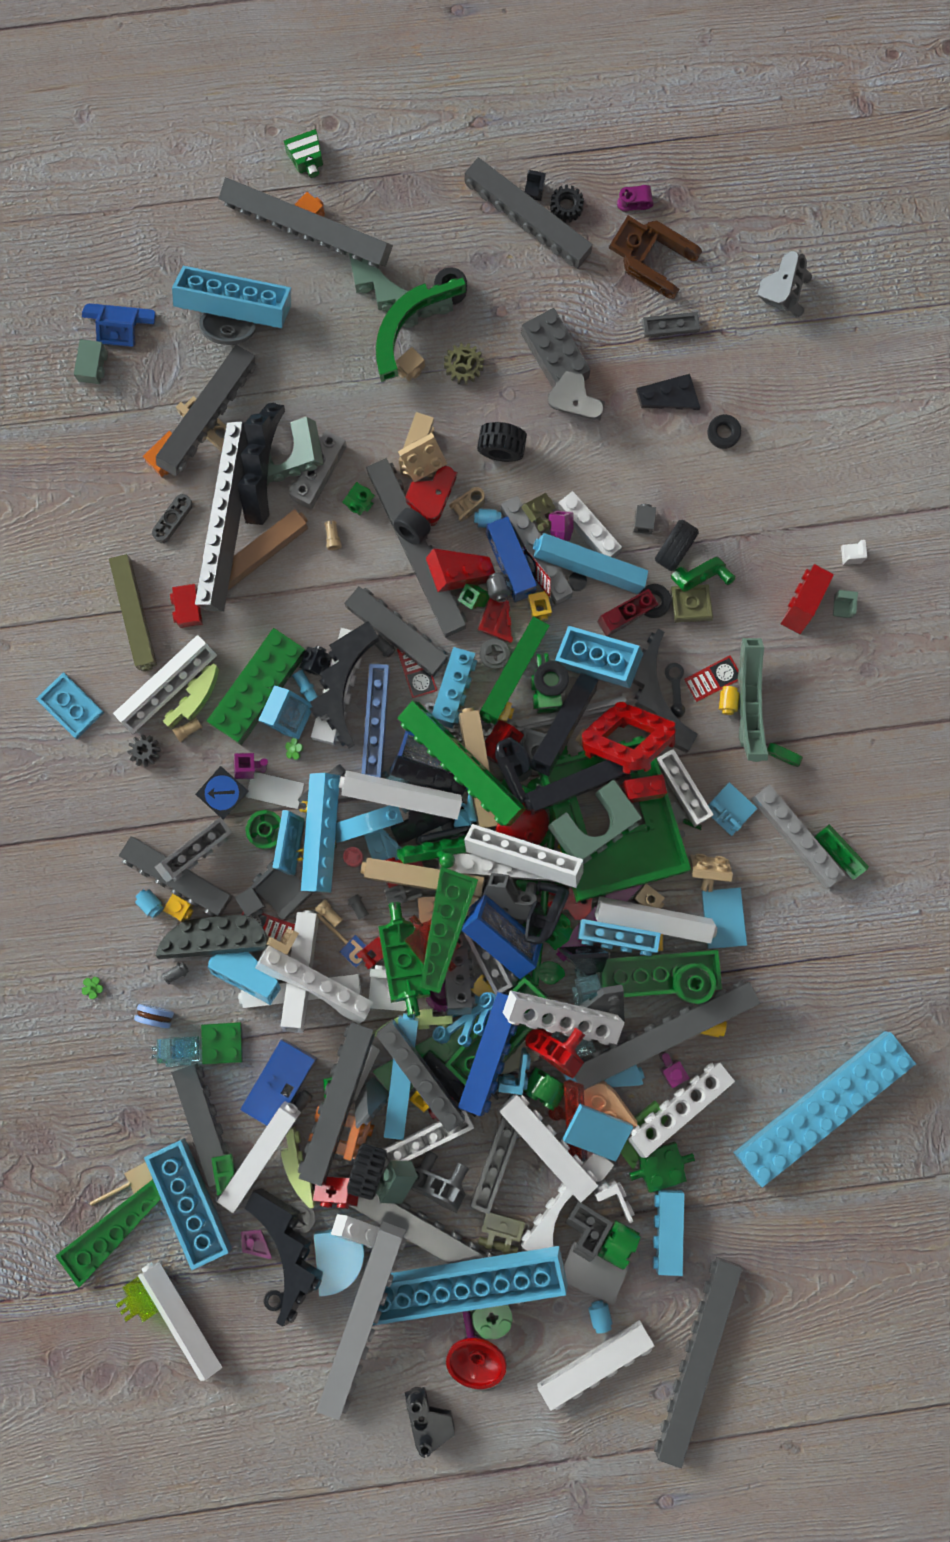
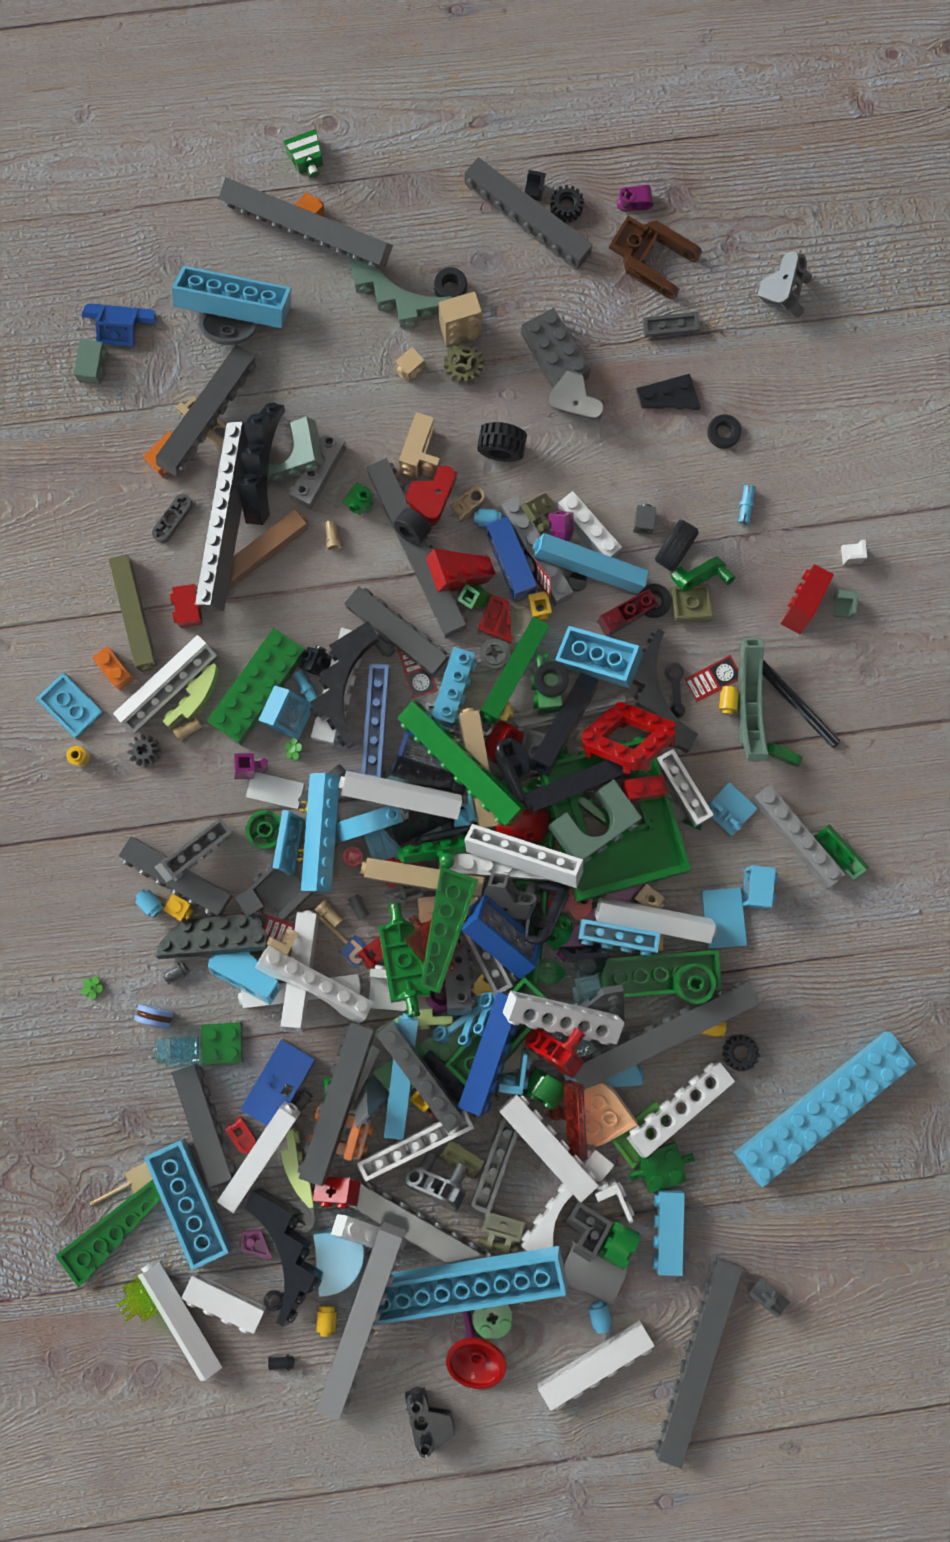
(83, 758): none -> yellow brick
(113, 668): none -> orange piece
(222, 792): piece -> none
(223, 1171): green tile -> none
(223, 1303): none -> white brick
(245, 1141): none -> red plate
(285, 1362): none -> black pin
(326, 1320): none -> yellow brick
(366, 1171): black tyre -> none
(396, 1181): sand green piece -> none
(398, 315): green arch -> none
(422, 457): tan plate -> none
(455, 1153): none -> olive plate
(460, 319): none -> tan brick
(499, 587): dark grey head -> none
(589, 806): none -> green bracket
(597, 1132): medium azure tile -> none
(672, 1071): magenta brick -> none
(710, 869): tan plate -> none
(728, 1052): none -> black tyre
(746, 504): none -> medium azure pin
(759, 887): none -> medium azure piece
(769, 1297): none -> dark grey hips
(799, 705): none -> black axle

